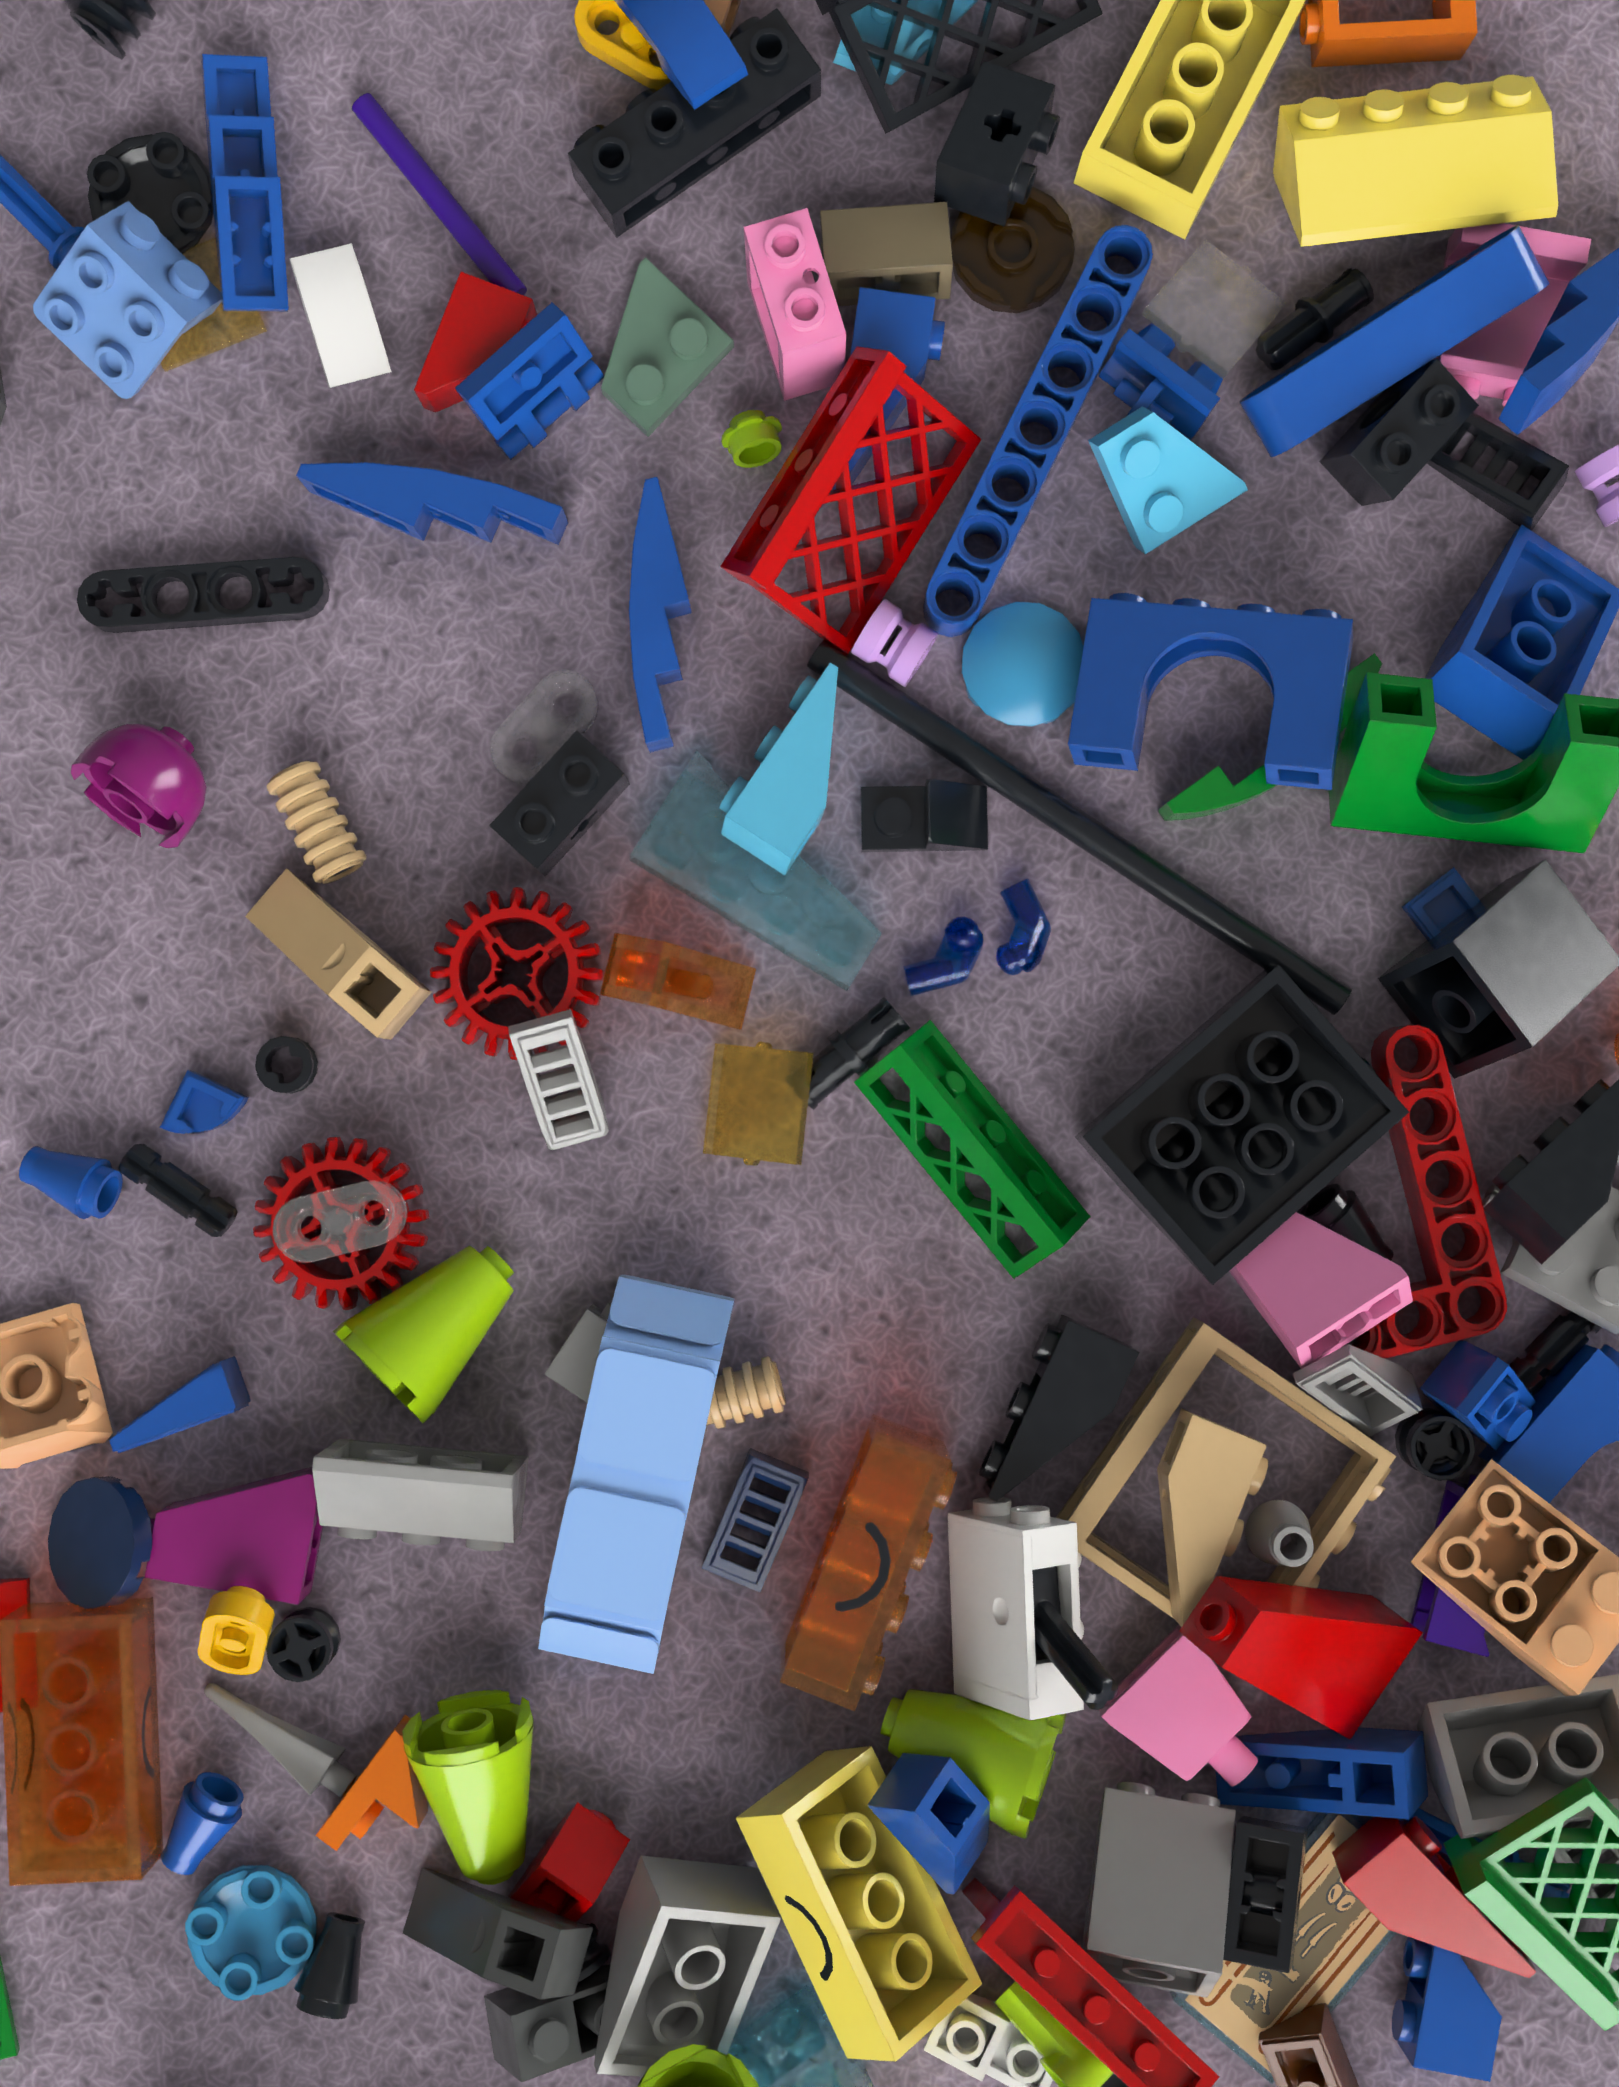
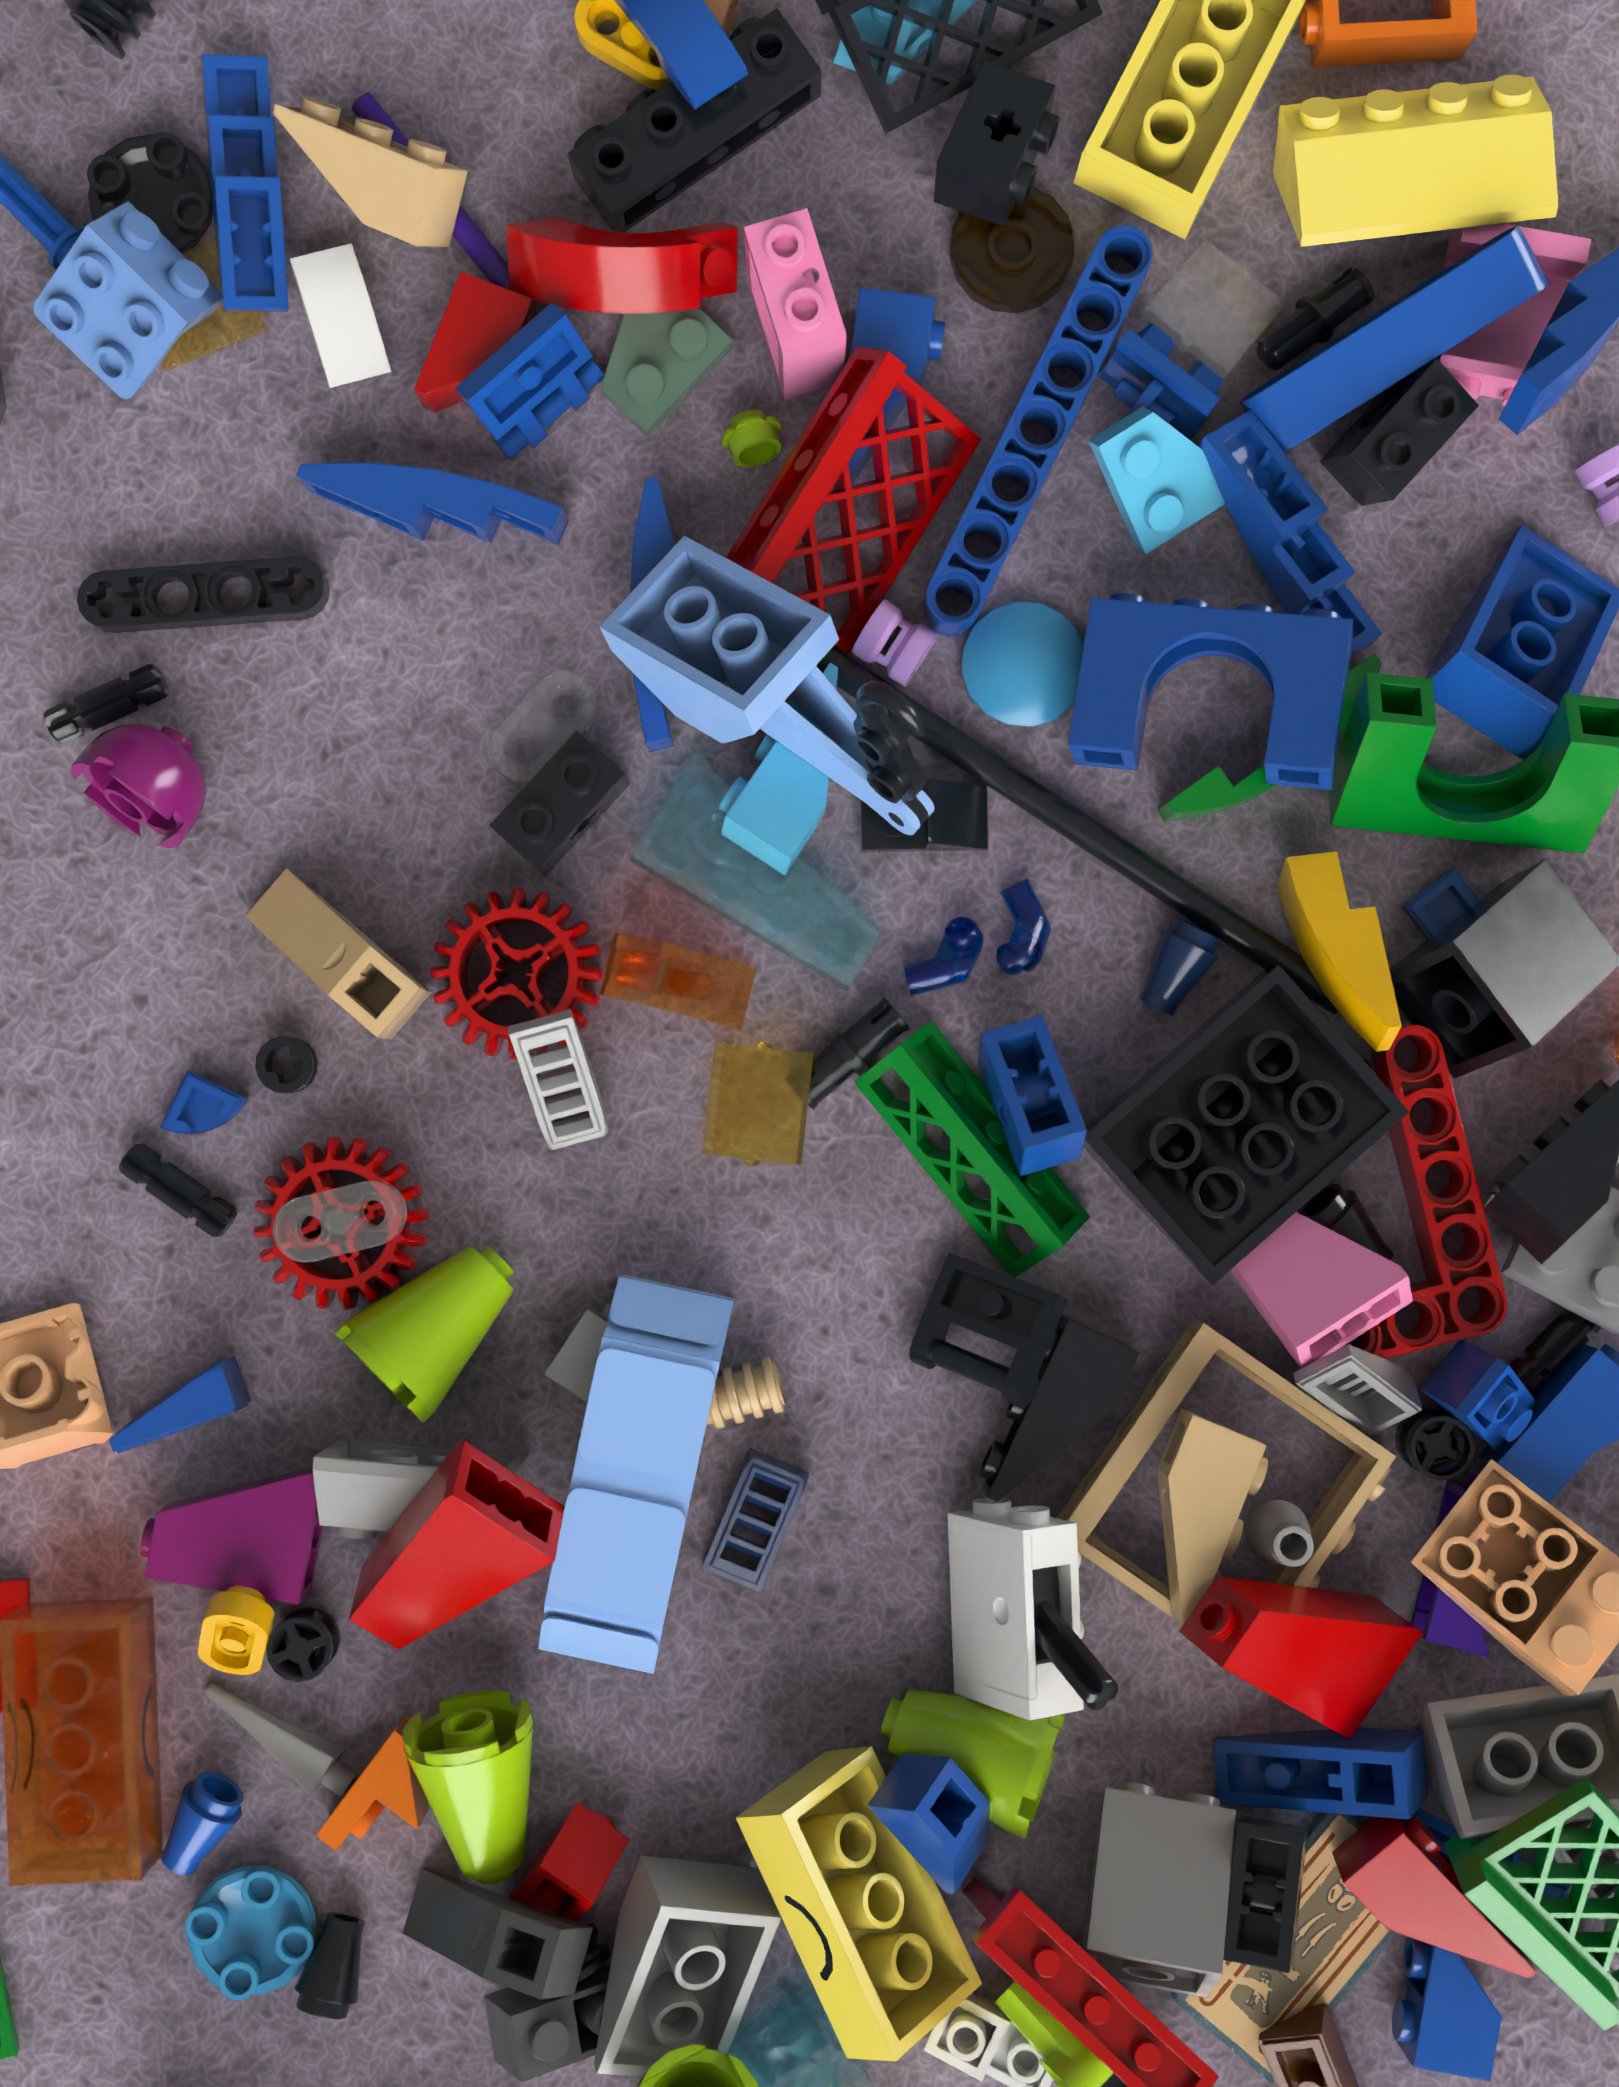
(76, 1182): blue cone -> none
(99, 1542): dark blue tile -> none
(106, 703): none -> black axle
(316, 821): tan piece -> none
(384, 183): none -> tan slope
(455, 1547): none -> red slope
(621, 270): none -> red arch
(732, 650): none -> light blue slope
(864, 1563): clear orange brick -> none
(888, 250): dark tan hinge -> none
(997, 1309): none -> black plate
(1031, 1095): none -> blue brick
(1178, 964): none -> dark blue cone
(1183, 1712): bright pink torso -> none
(1280, 524): none -> blue slope
(1340, 946): none -> yellow slope
(1504, 500): black slope -> none

